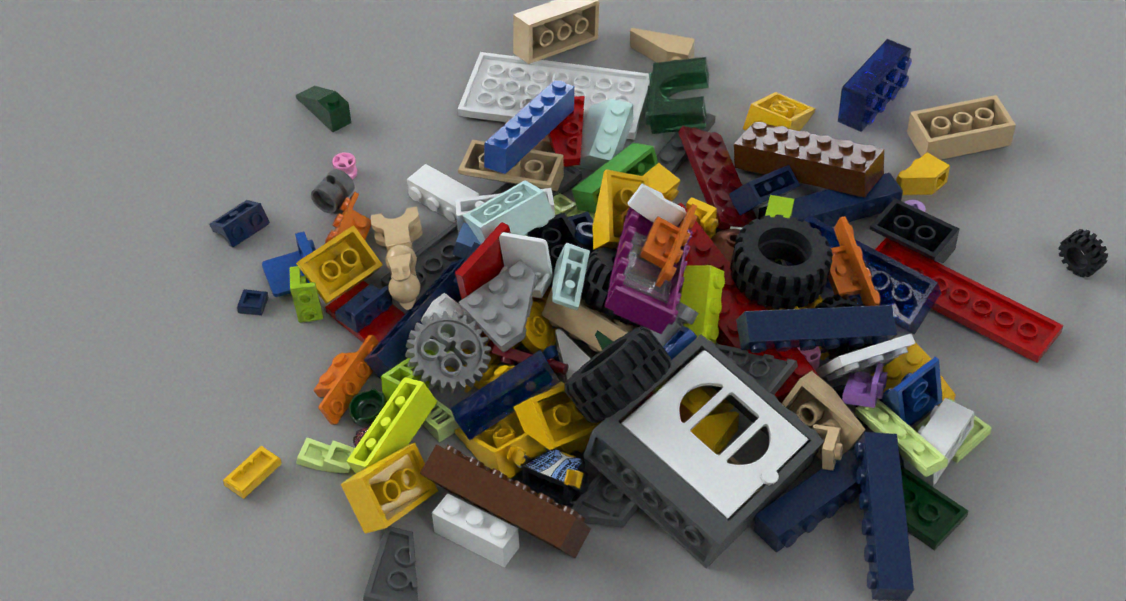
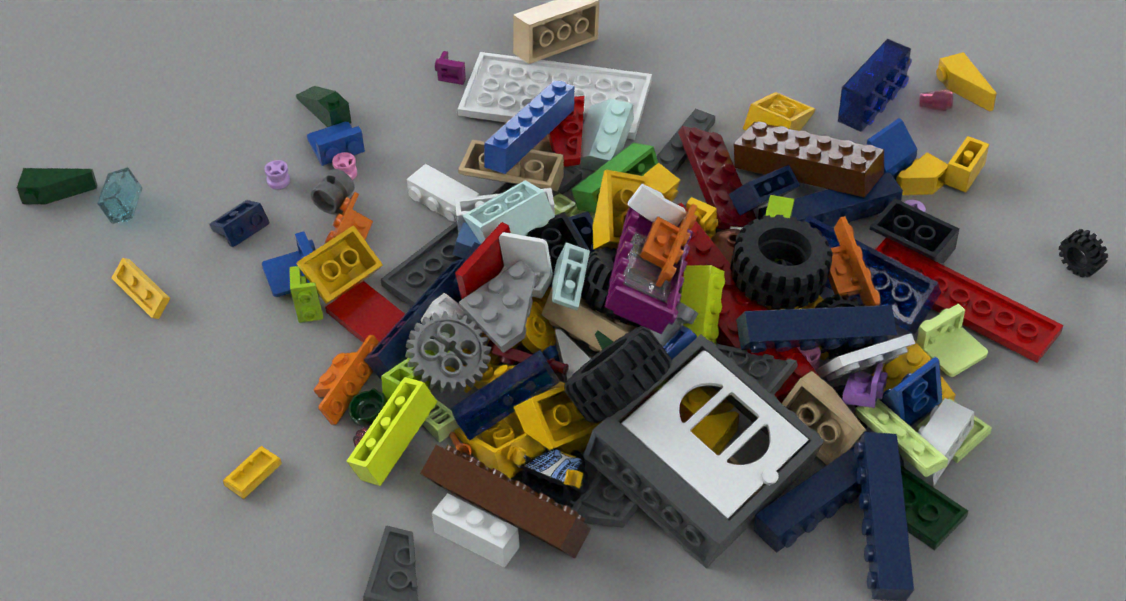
(53, 184): none -> dark green slope
(120, 195): none -> clear light blue brick
(140, 288): none -> yellow plate
(252, 302): dark blue tile -> none
(277, 174): none -> lavender wheel
(325, 457): yellowish green slope -> none
(335, 140): none -> blue bracket
(364, 307): dark blue bracket -> none
(388, 489): yellow slope -> none
(401, 260): tan piece -> none
(450, 70): none -> magenta bracket
(463, 447): none -> orange hand
(584, 233): dark blue tile -> none
(661, 46): tan slope -> none
(669, 78): clear green arch -> none
(831, 448): tan bracket -> none
(897, 145): none -> blue slope
(937, 99): none -> clear pink cone
(950, 342): none -> yellowish green bracket
(961, 128): tan brick -> none
(964, 79): none -> yellow slope
(966, 164): none -> yellow brick

